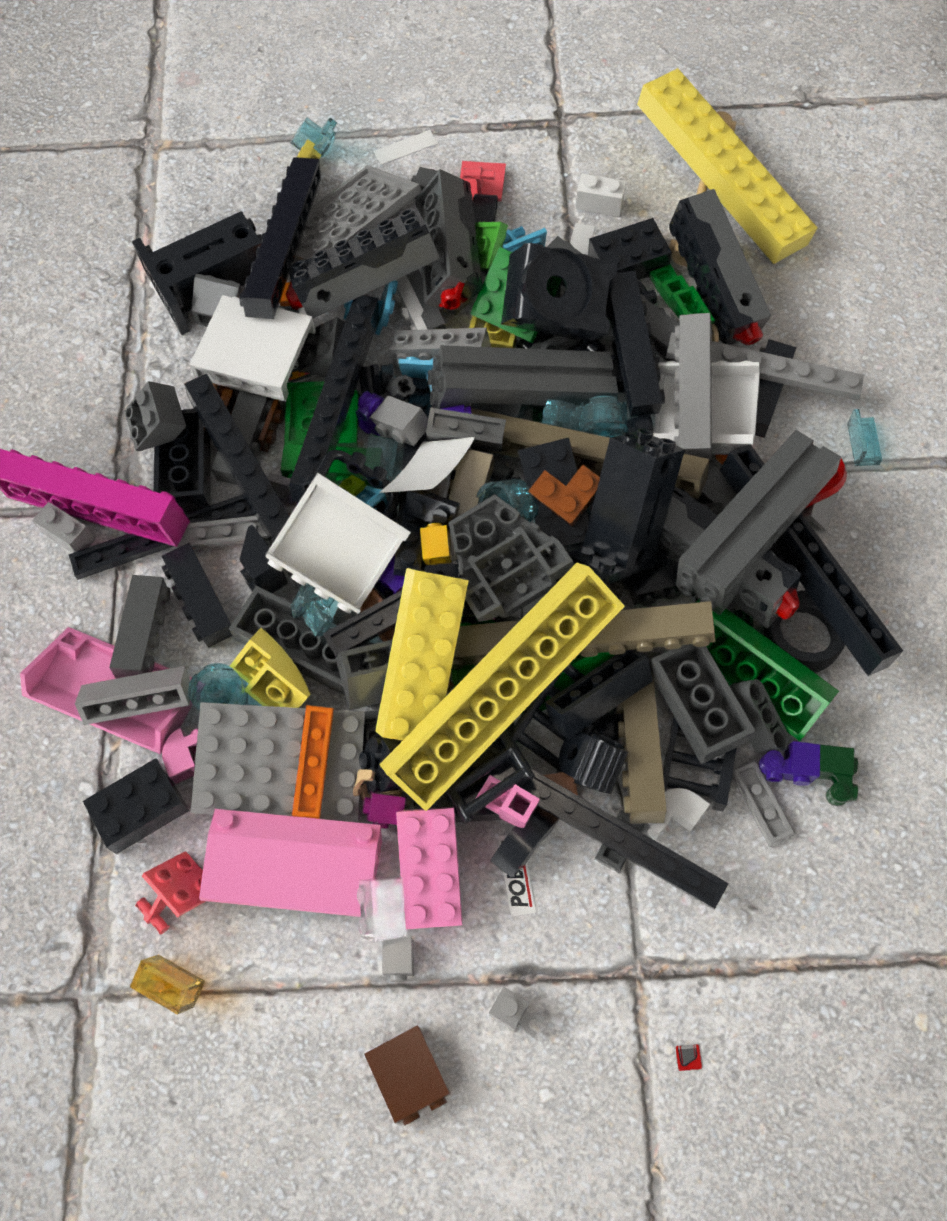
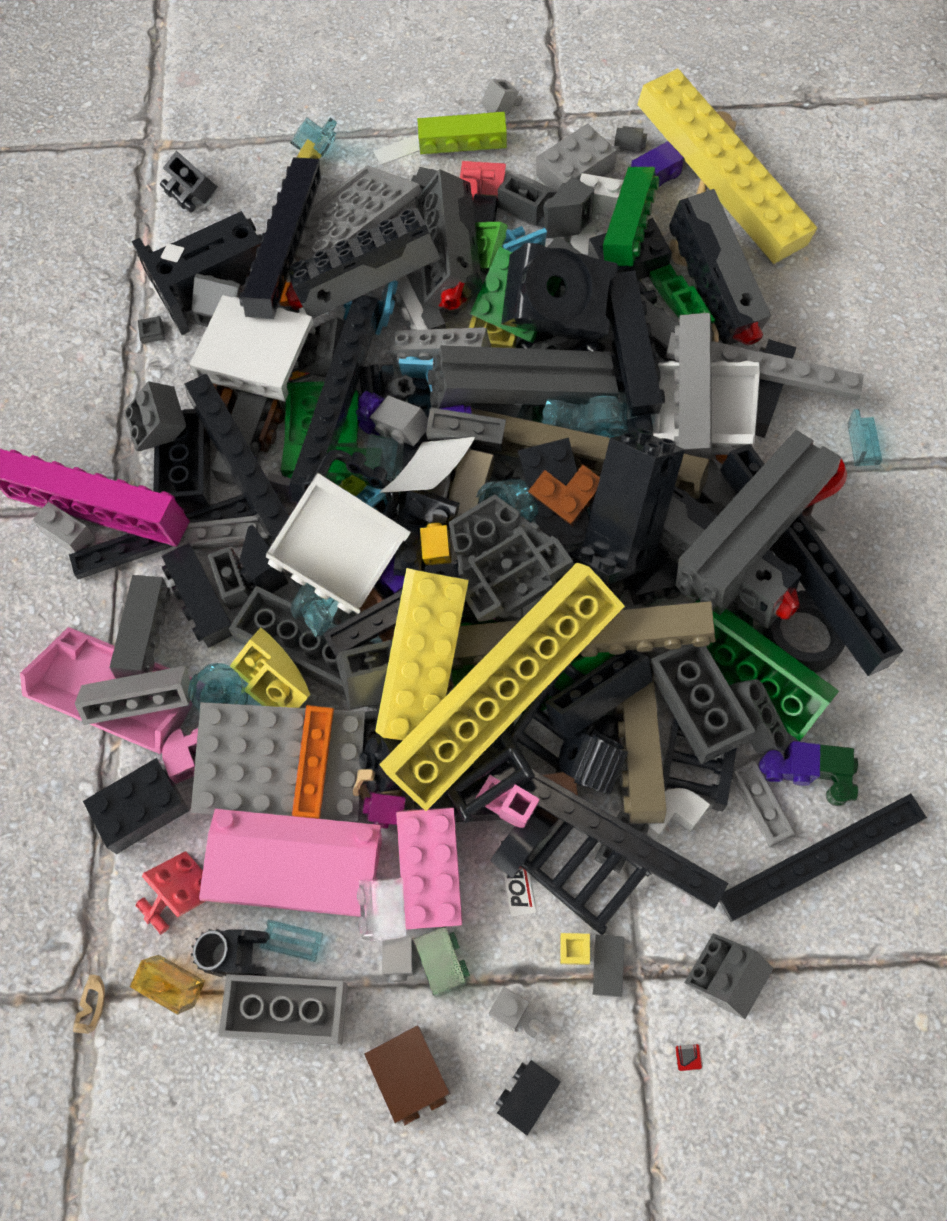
(95, 983): none -> tan helmet
(151, 329): none -> dark grey tile
(172, 252): none -> white sticker
(188, 176): none -> black brick
(207, 943): none -> black piece
(229, 579): none -> dark grey brick
(283, 1009): none -> light grey brick
(294, 929): none -> clear light blue tile
(441, 962): none -> clear green brick
(462, 133): none -> lime brick
(500, 96): none -> light grey brick
(524, 197): none -> dark grey slope
(527, 1097): none -> black brick
(569, 209): none -> dark grey slope
(574, 949): none -> light yellow tile
(577, 904): none -> black bar
(578, 153): none -> light grey brick
(608, 966): none -> dark grey tile
(630, 138): none -> dark grey brick
(631, 216): none -> green brick
(665, 159): none -> dark purple brick
(729, 975): none -> dark grey slope
(821, 857): none -> black plate

